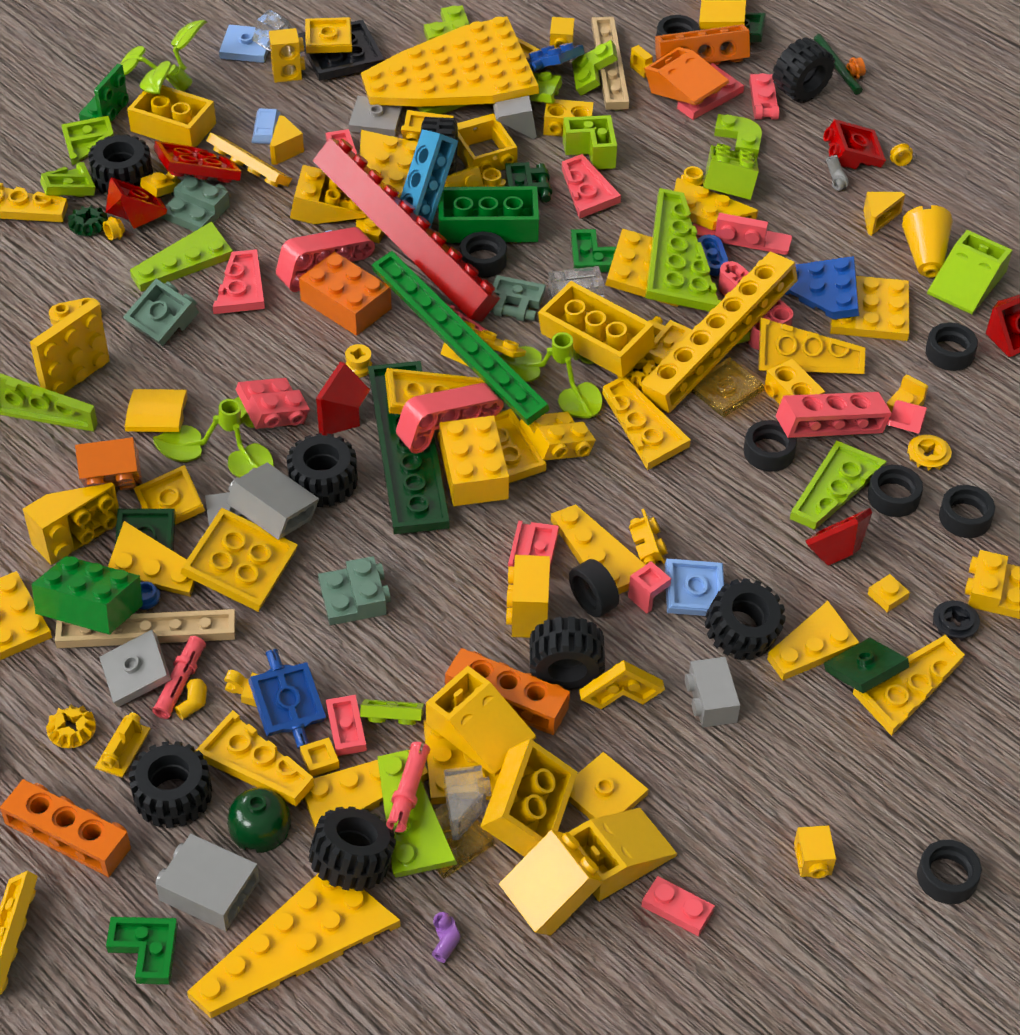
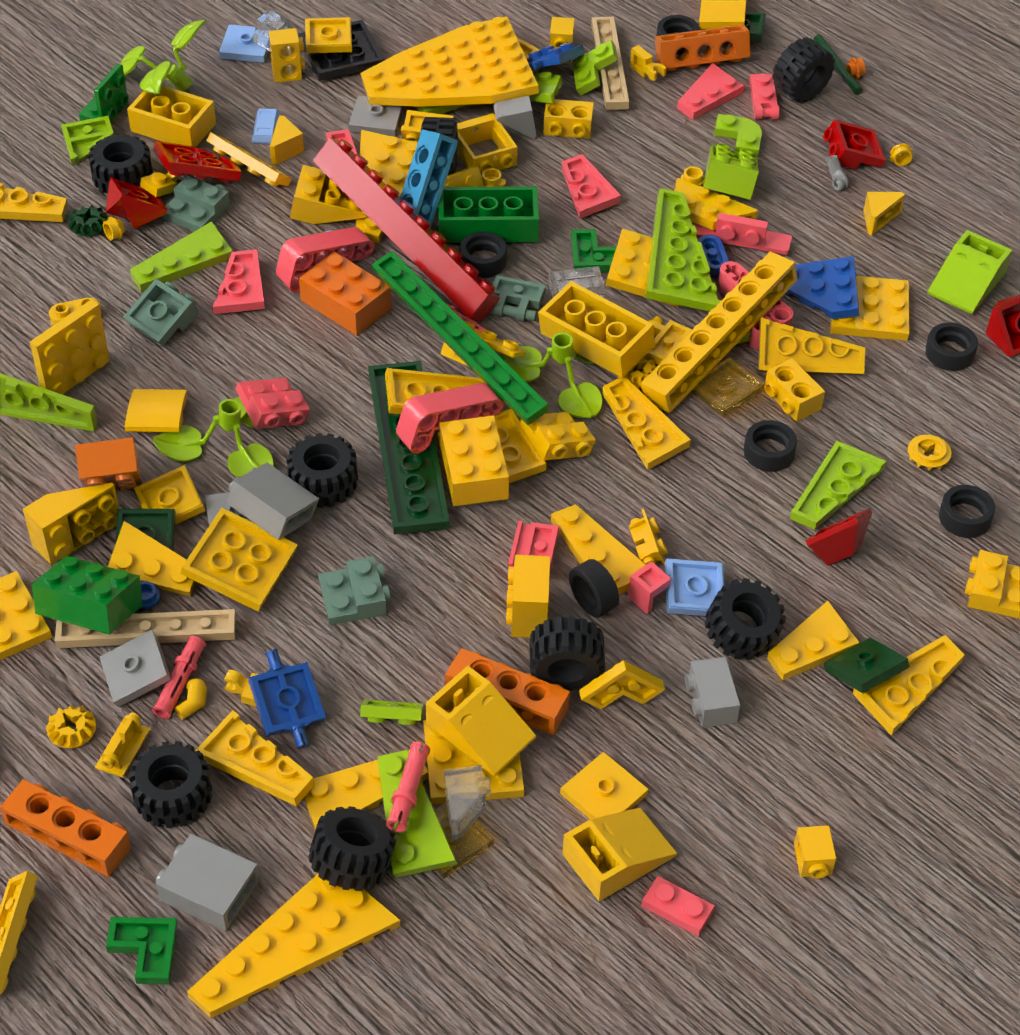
(71, 182): lime wing -> none
(259, 820): dark green cylinder -> none
(319, 757): yellow plate -> none
(340, 401): red slope -> none
(346, 725): coral plate -> none
(358, 359): yellow wheel -> none
(448, 935): medium lavender arm -> none
(452, 17): lime plate -> none
(522, 175): dark green plate -> none
(528, 797): yellow brick -> none
(551, 882): yellow brick -> none
(591, 136): lime brick -> none
(684, 77): orange slope -> none
(833, 414): coral brick -> none
(888, 593): yellow plate -> none
(895, 475): black tyre -> none
(907, 416): coral panel -> none
(911, 391): yellow bracket -> none
(928, 237): yellow cone -> none
(956, 852): black tyre -> none
(962, 613): black gear -> none

